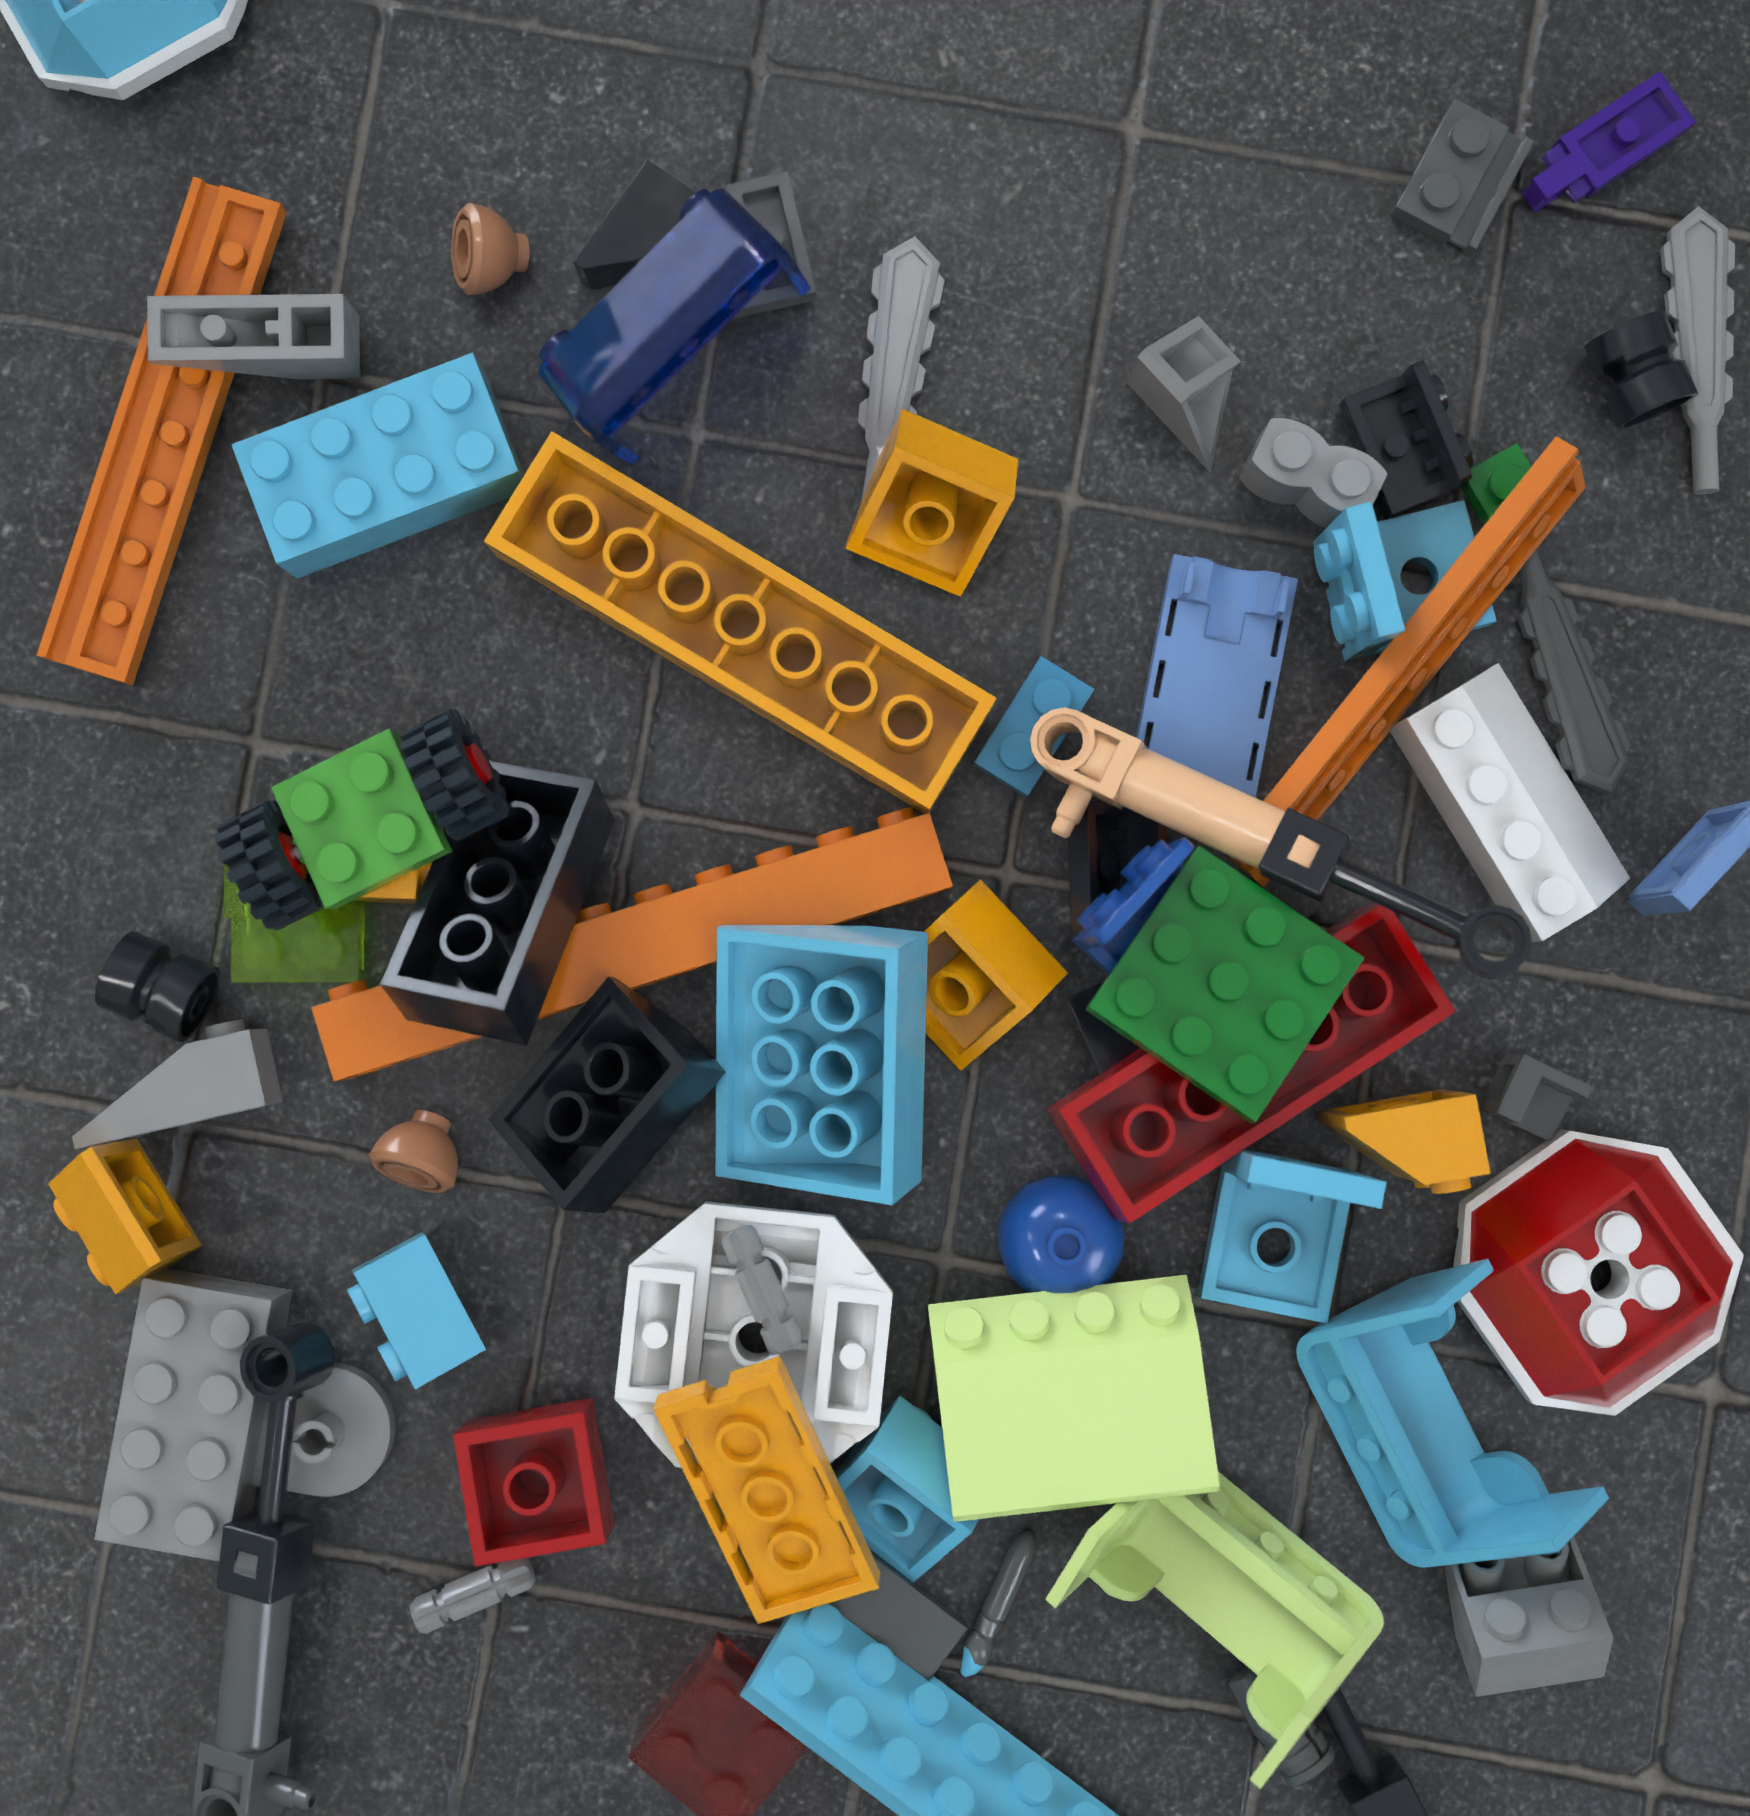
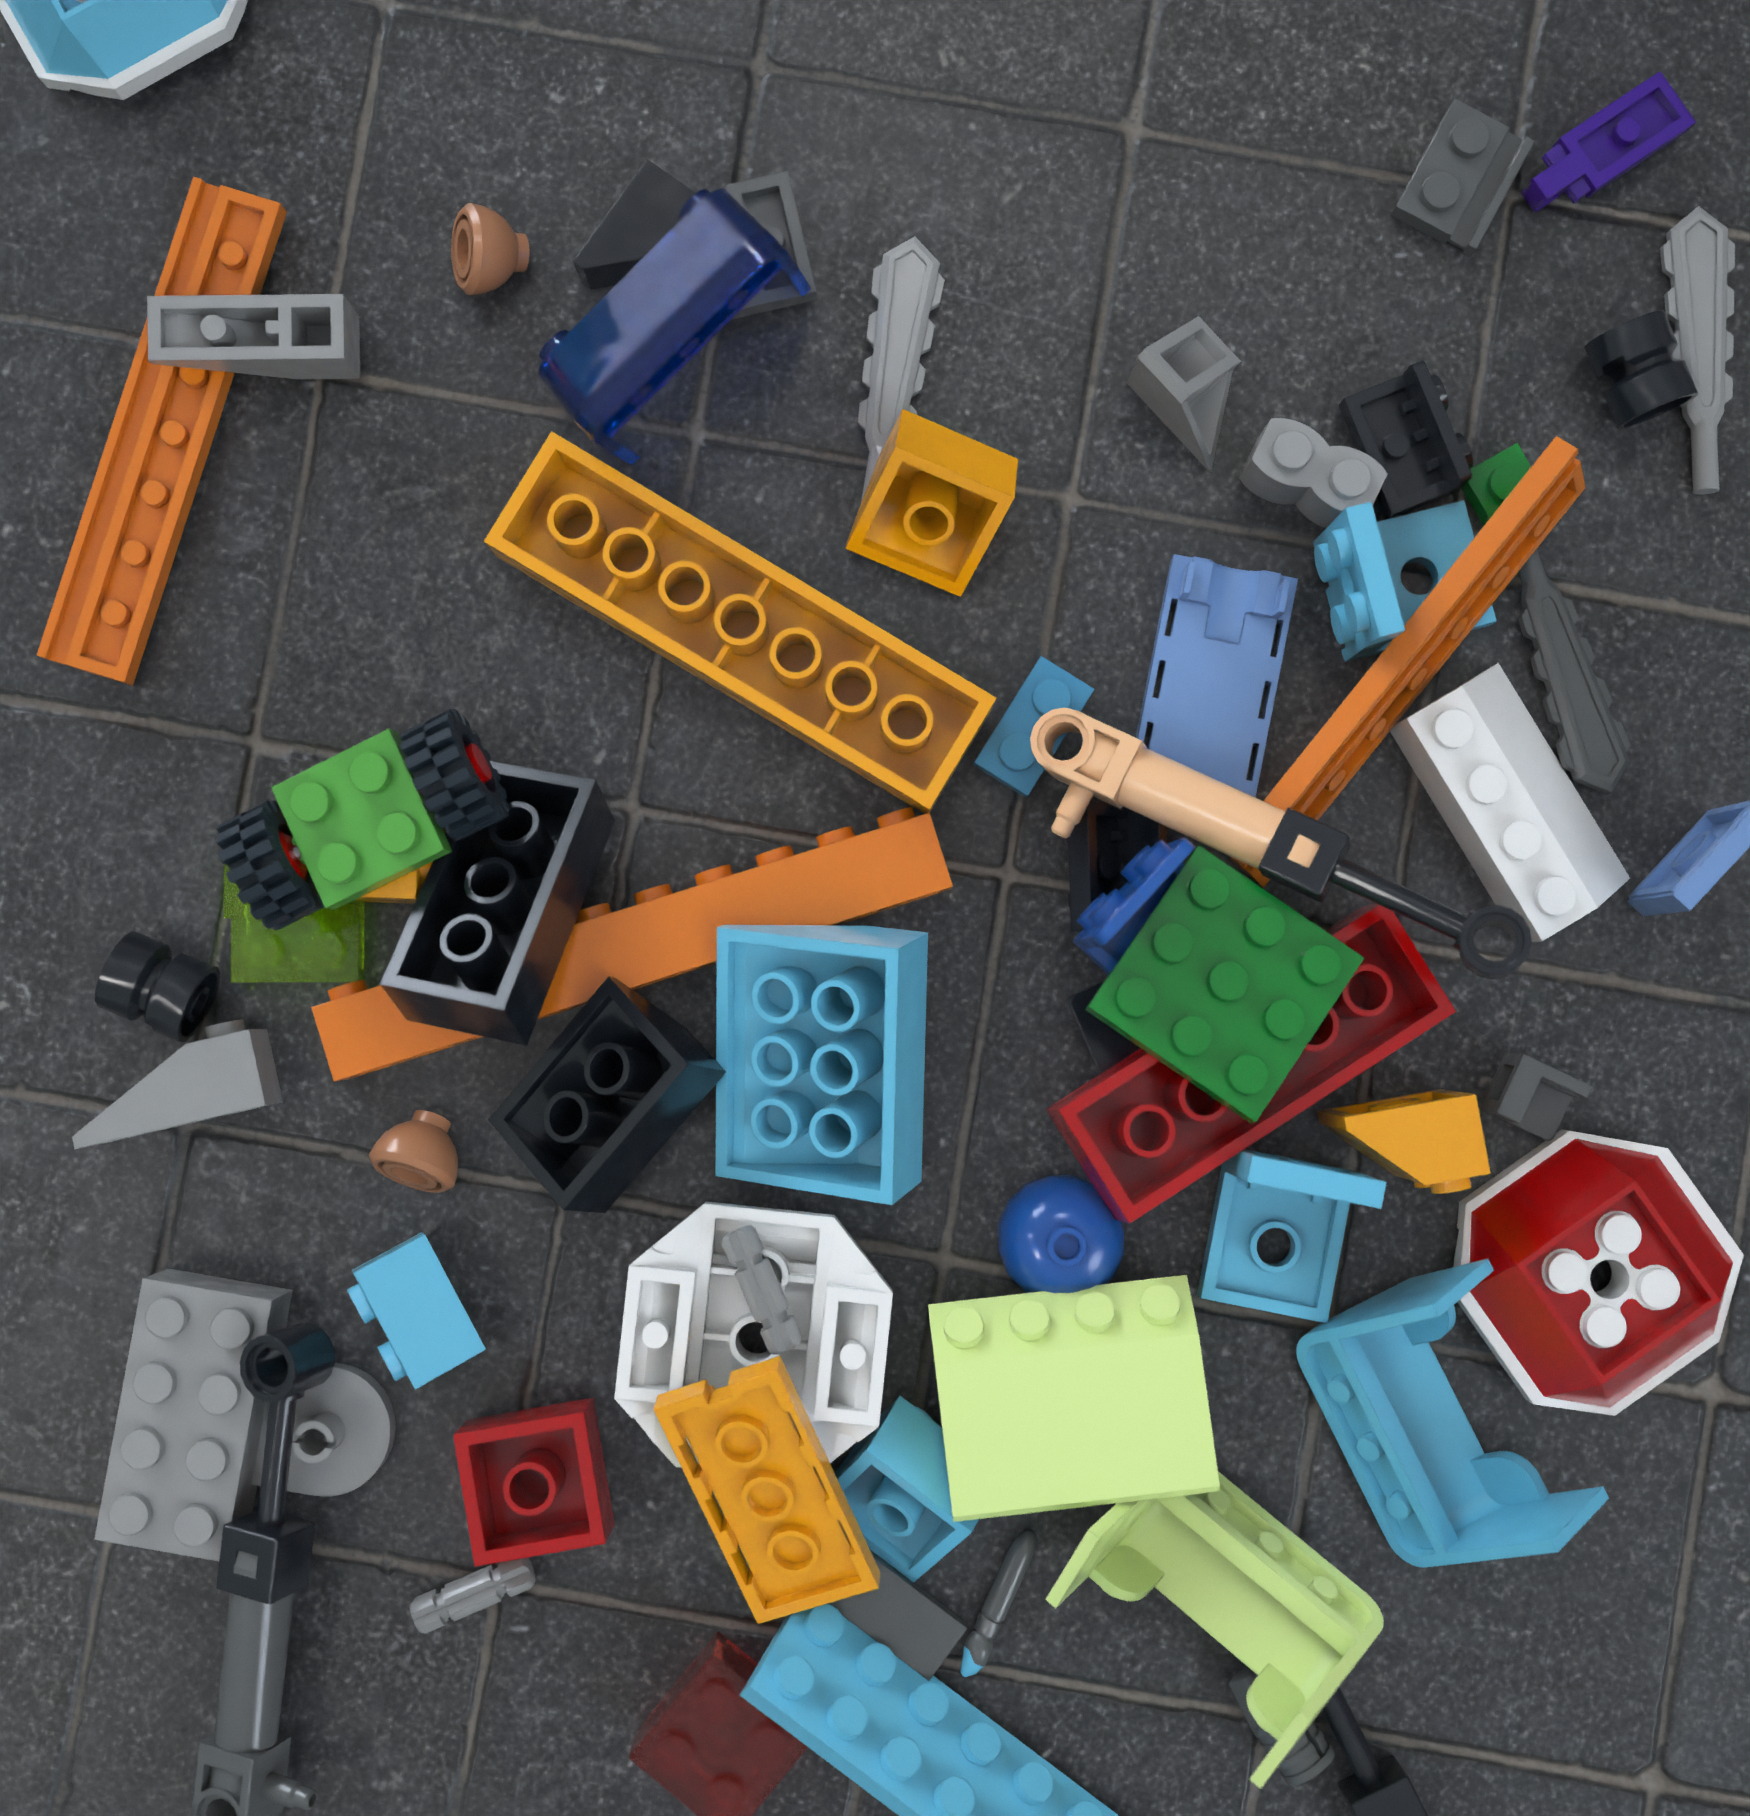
(122, 1214): light orange slope -> none
(380, 466): medium azure brick -> none
(982, 975): light orange slope -> none
(1528, 1621): light grey slope -> none

